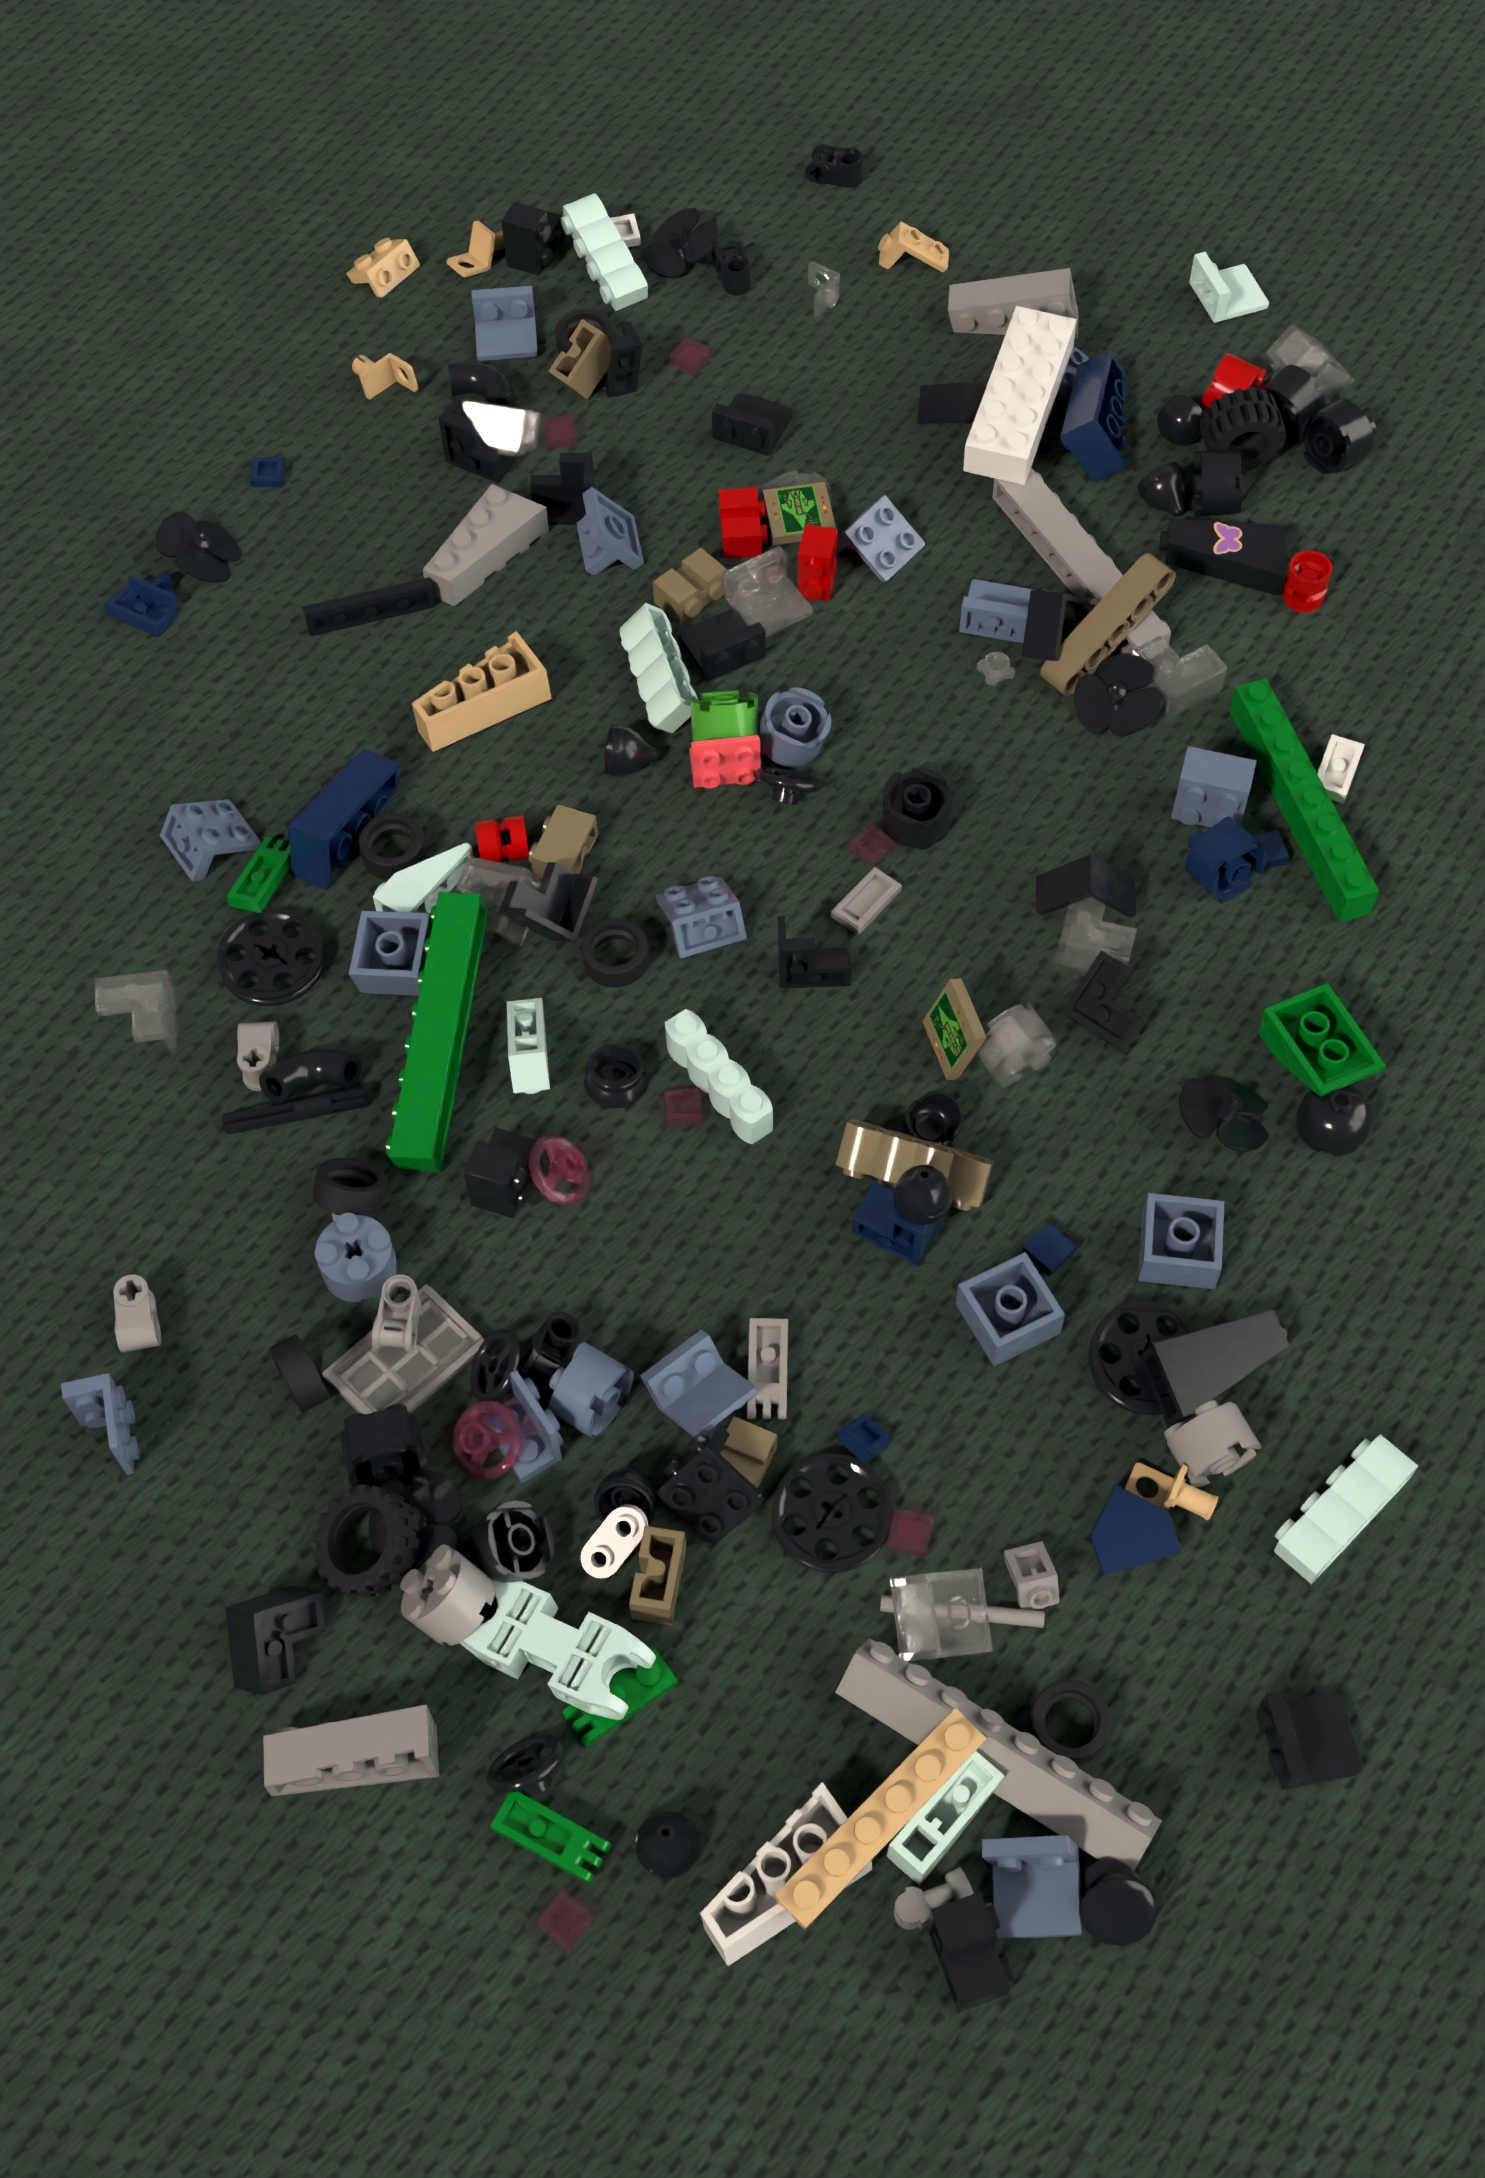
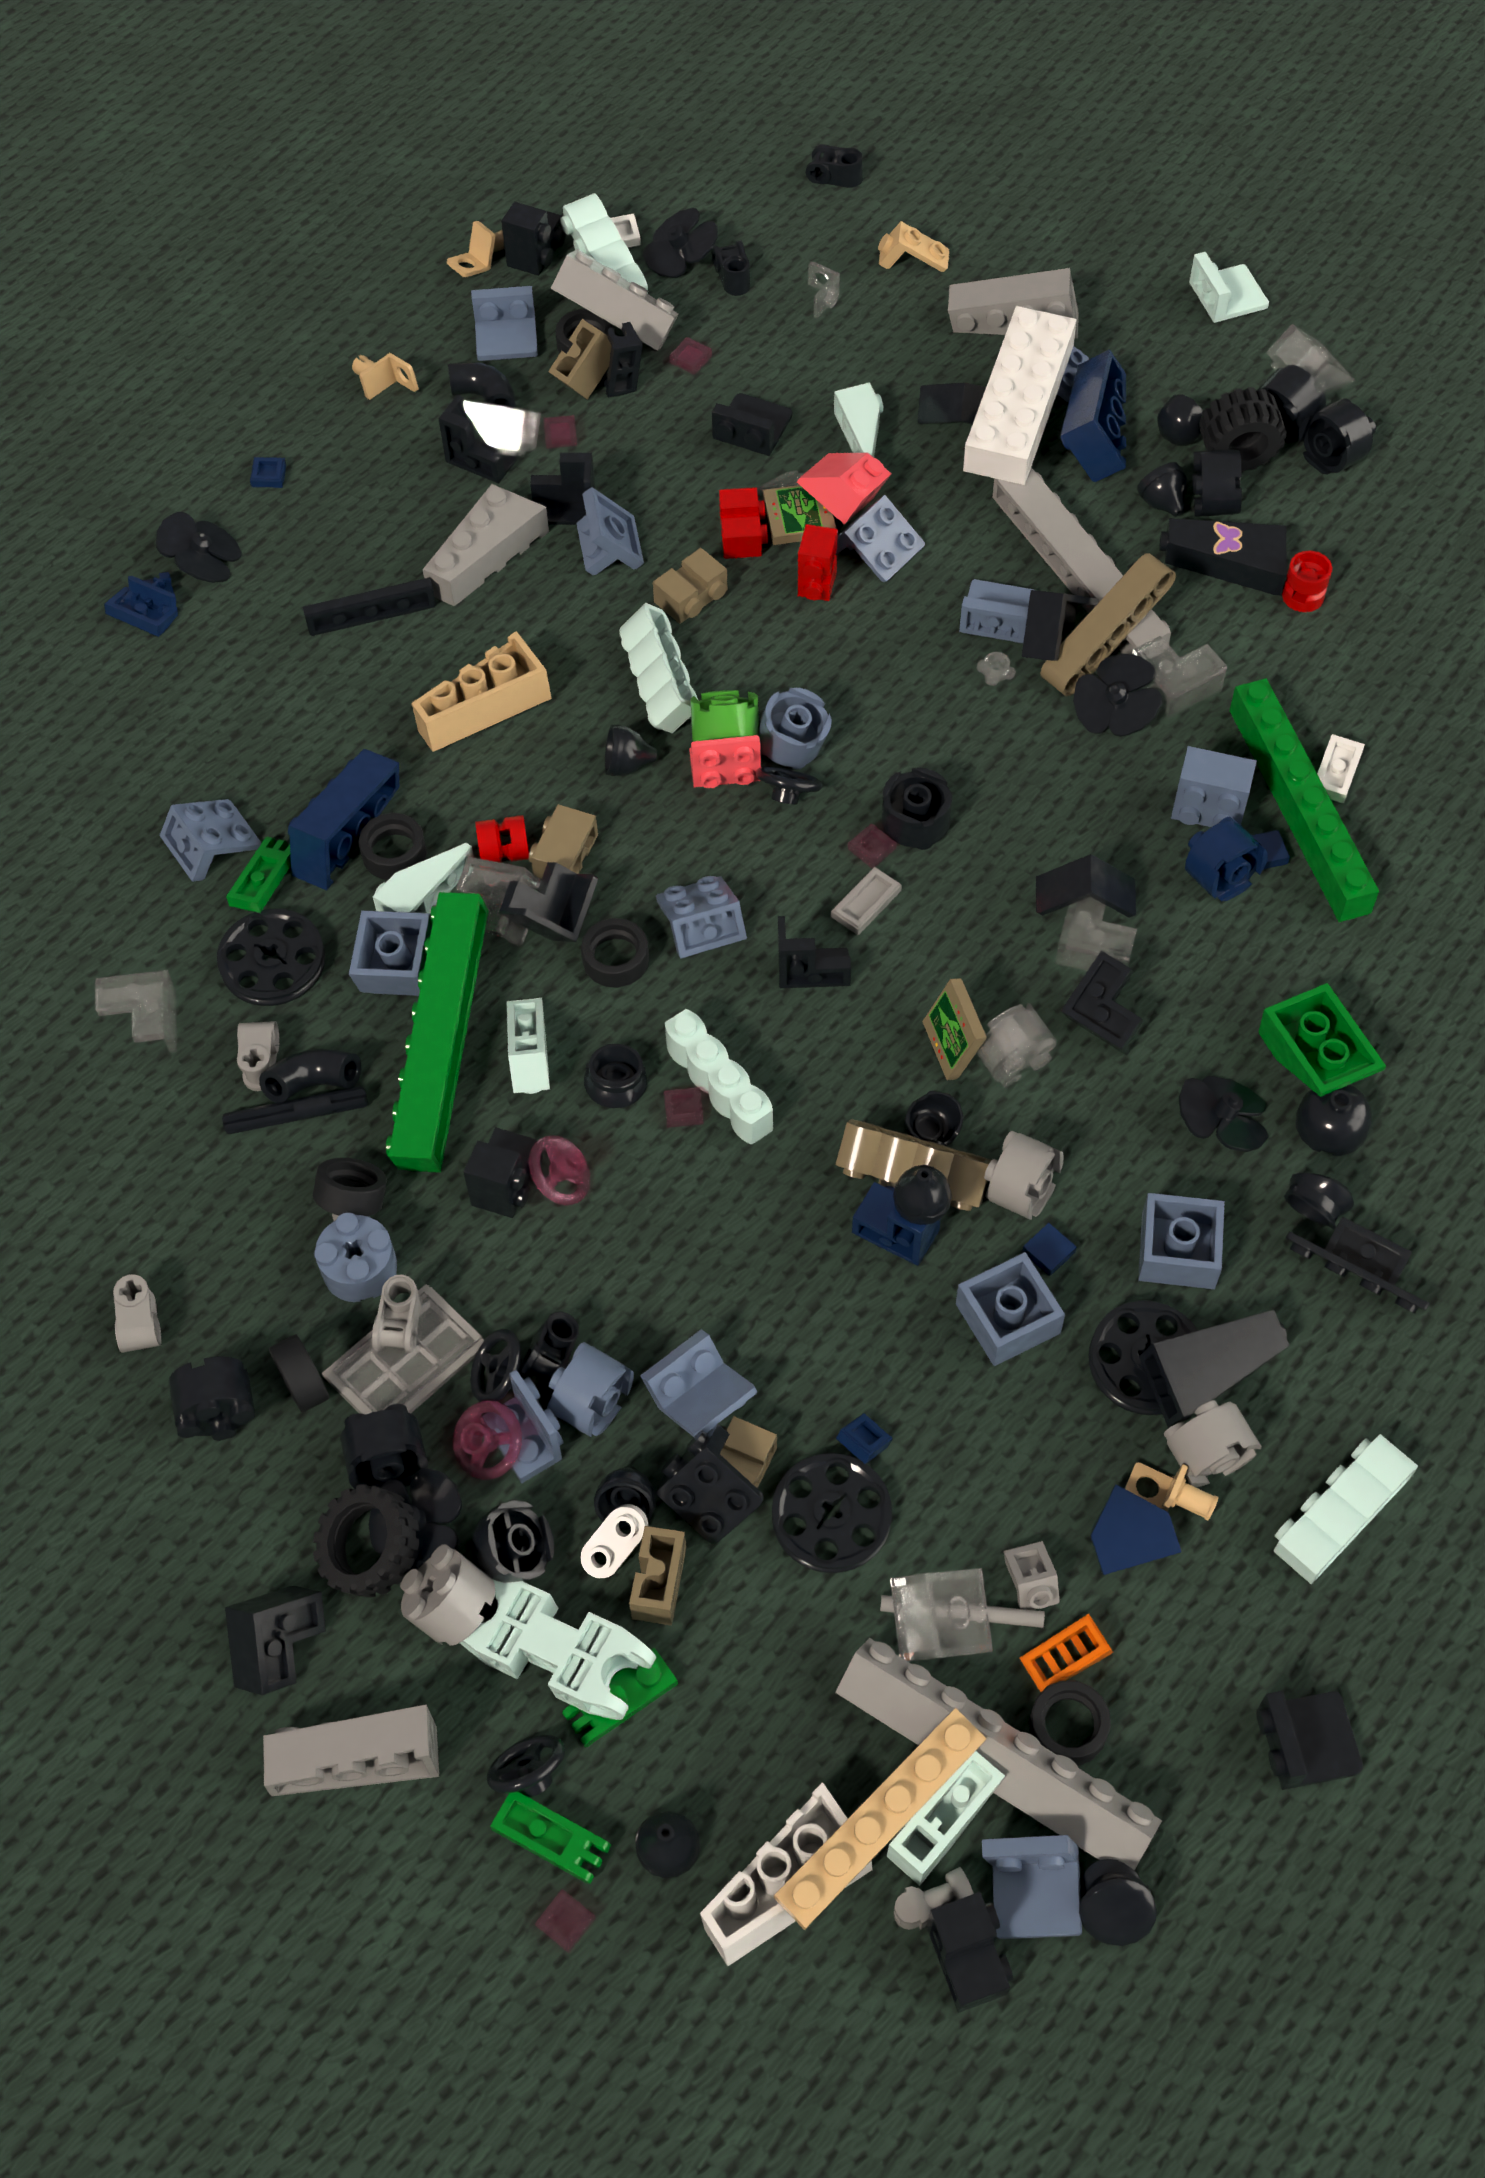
(100, 1403): sand blue bracket -> none
(211, 1398): none -> black brick
(385, 266): tan bracket -> none
(614, 298): none -> light grey wedge
(724, 643): black bracket -> none
(765, 593): clear bracket -> none
(768, 1365): light grey hinge -> none
(845, 482): none -> coral slope
(858, 416): none -> light aqua slope
(910, 1533): clear pink tile -> none
(1023, 1175): none -> light grey brick
(1057, 1641): none -> orange slope
(1232, 375): red brick -> none
(1319, 1197): none -> black piece
(1365, 1255): none -> black bracket

